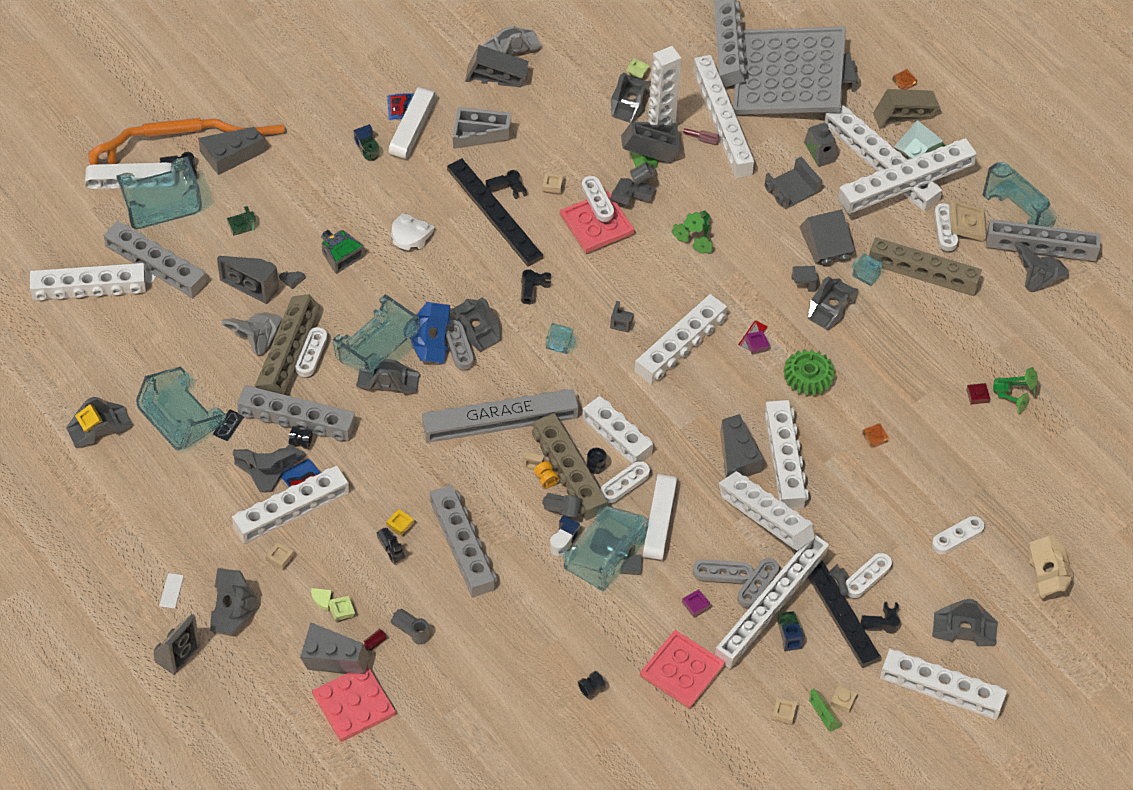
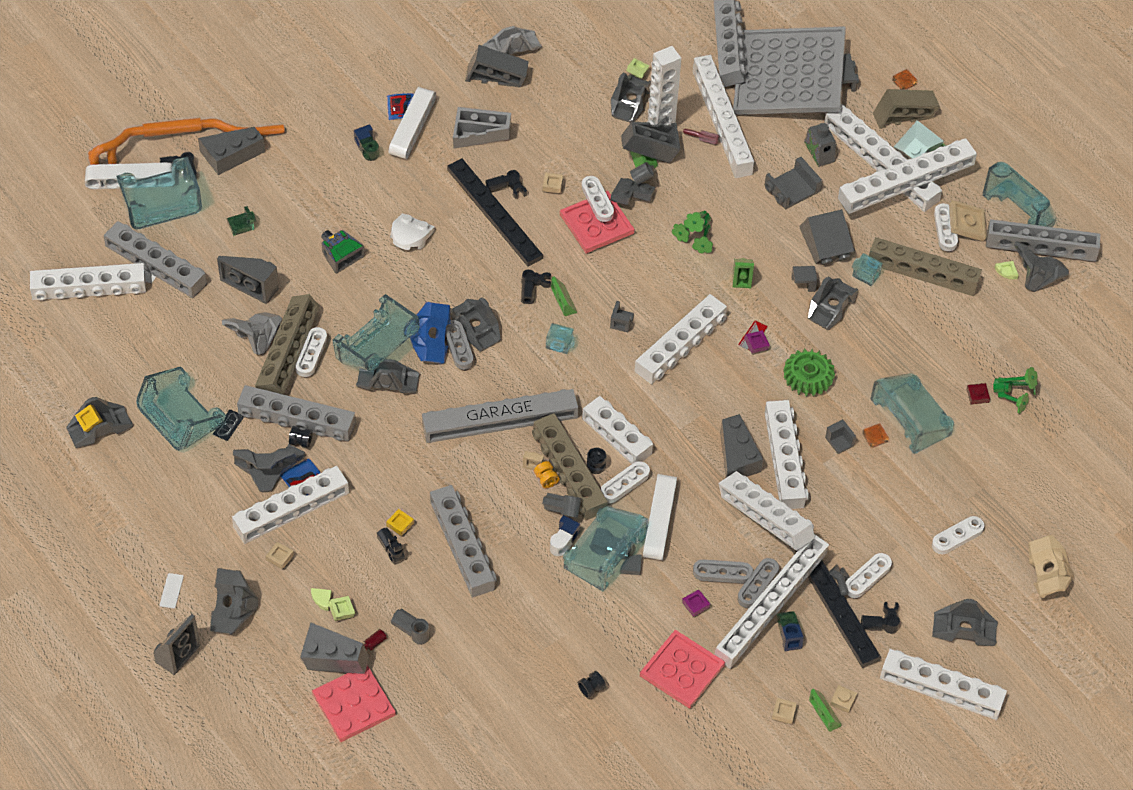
(292, 279): dark grey tile -> none
(562, 297): none -> bright green slope
(742, 273): none -> bright green slope
(840, 436): none -> dark grey panel
(914, 409): none -> clear light blue windscreen
(1007, 270): none -> yellowish green tile

